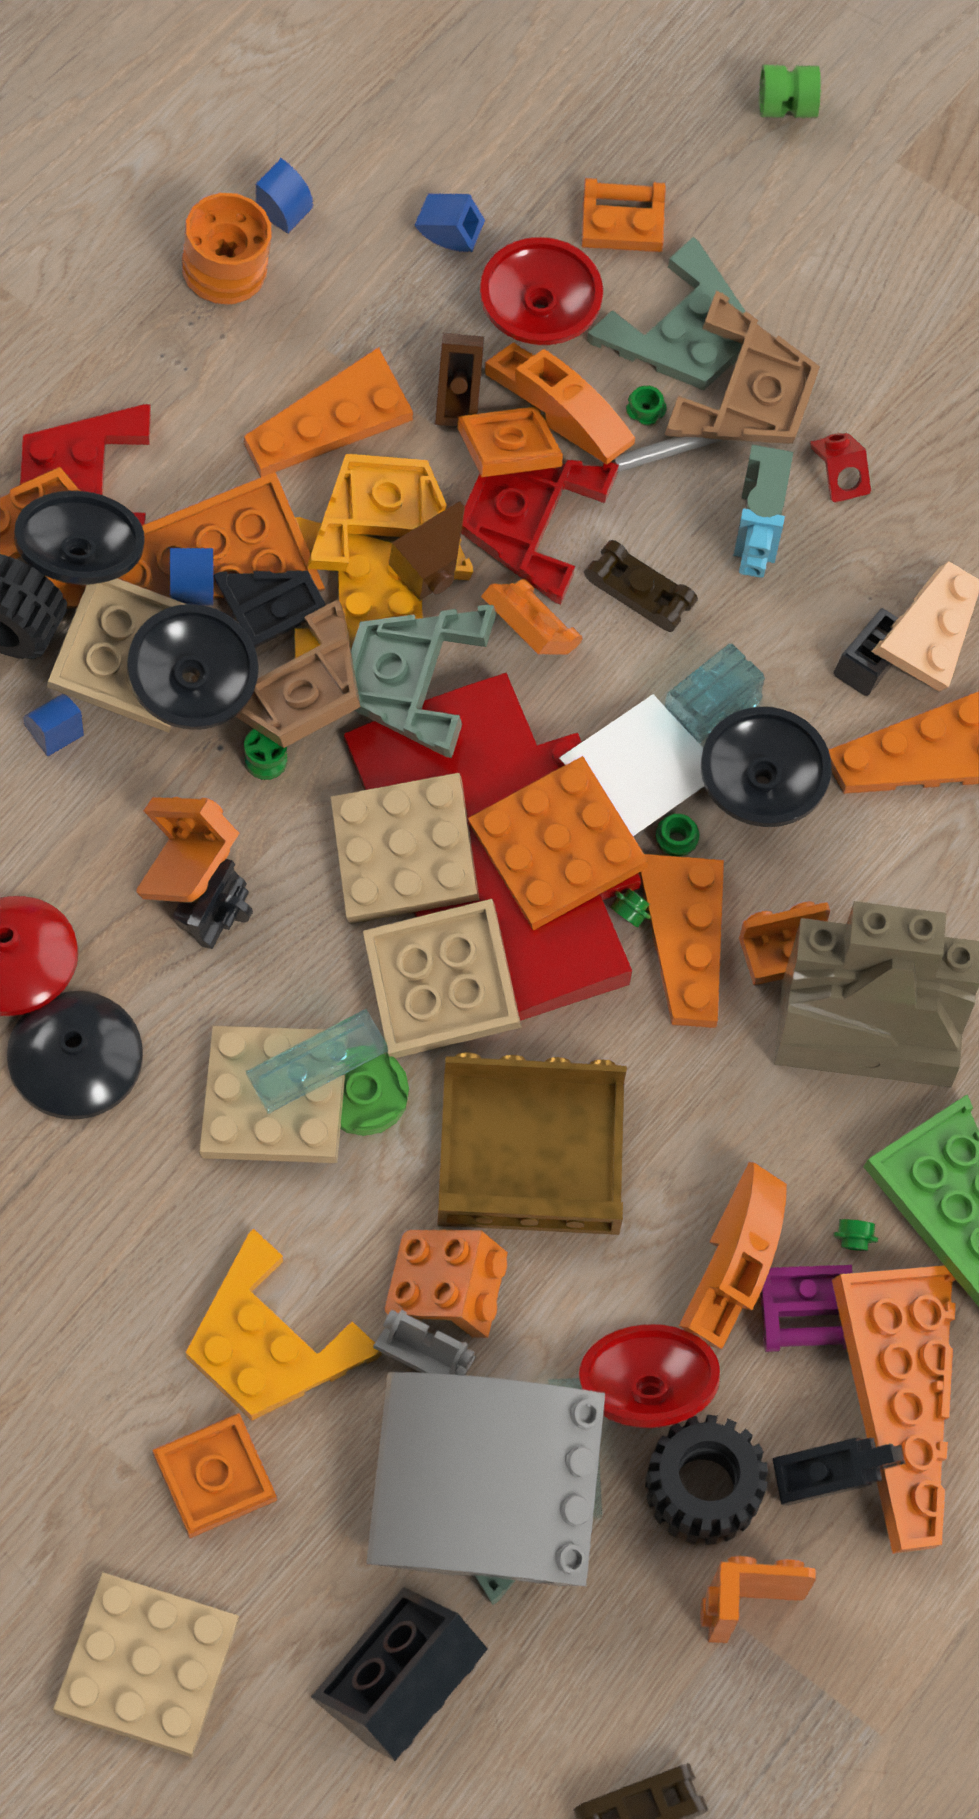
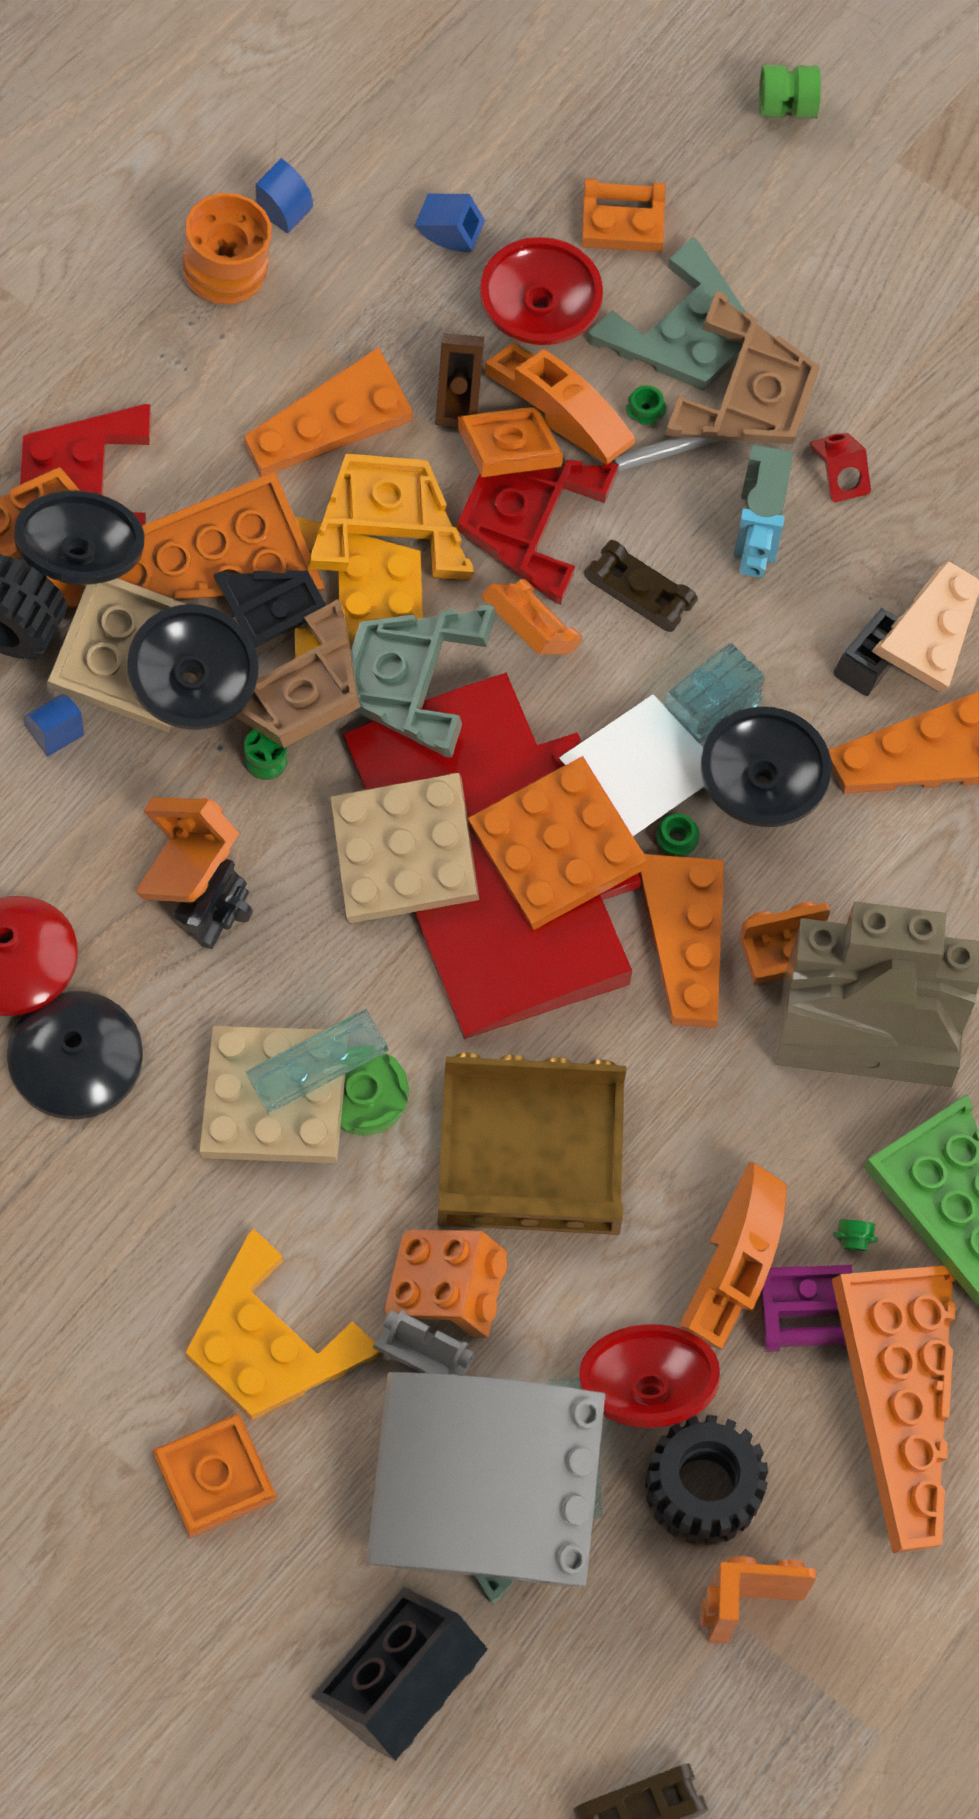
(146, 1665): tan plate -> none
(191, 575): blue brick -> none
(429, 553): reddish brown slope -> none
(441, 979): tan plate -> none
(631, 907): green plate -> none
(833, 1469): black hinge -> none

